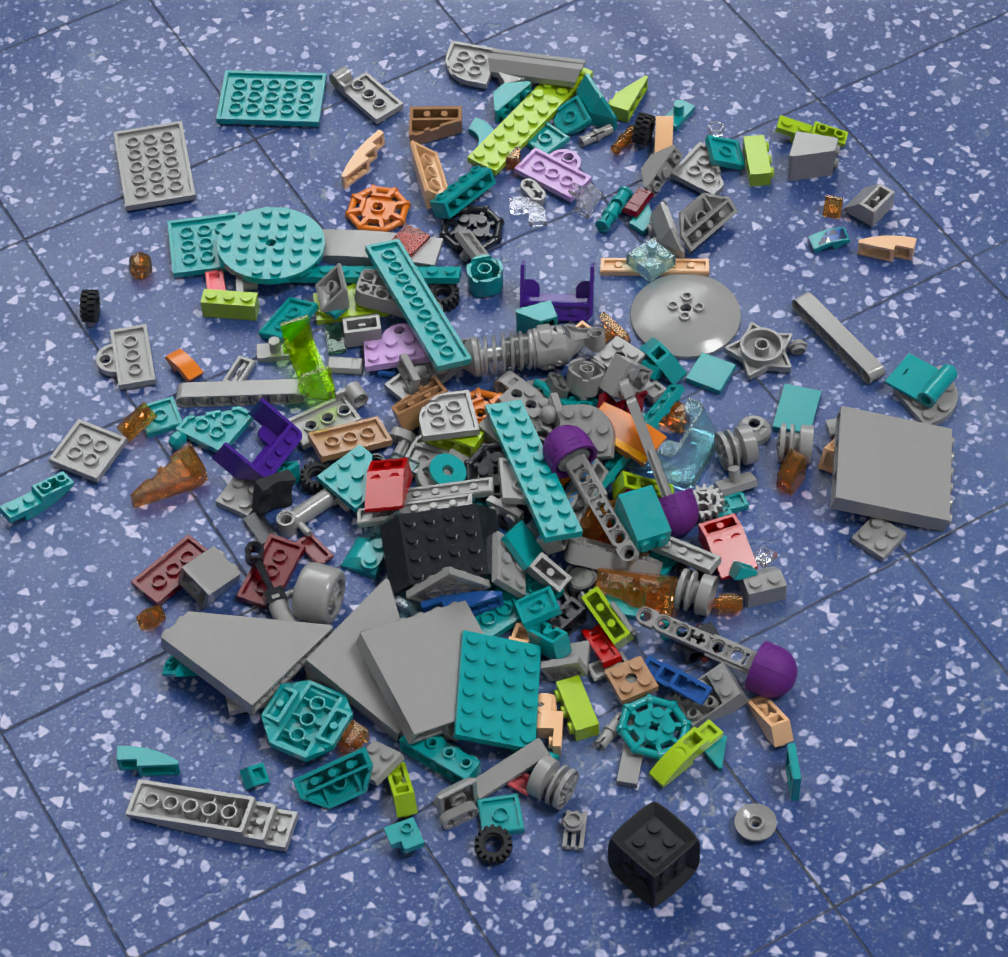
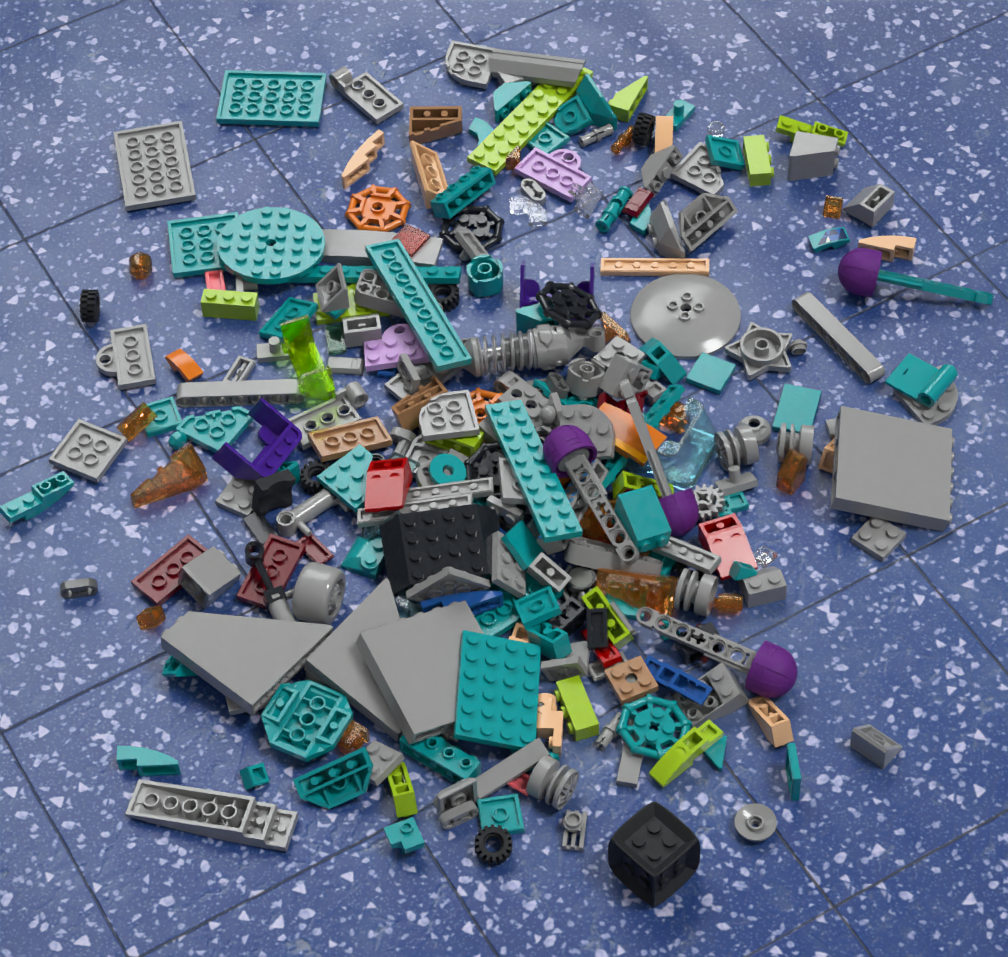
(78, 588): none -> dark grey beam
(566, 297): none -> black plate
(597, 629): none -> black tile
(650, 259): clear light blue brick -> none
(861, 270): none -> piece
(874, 745): none -> light grey slope

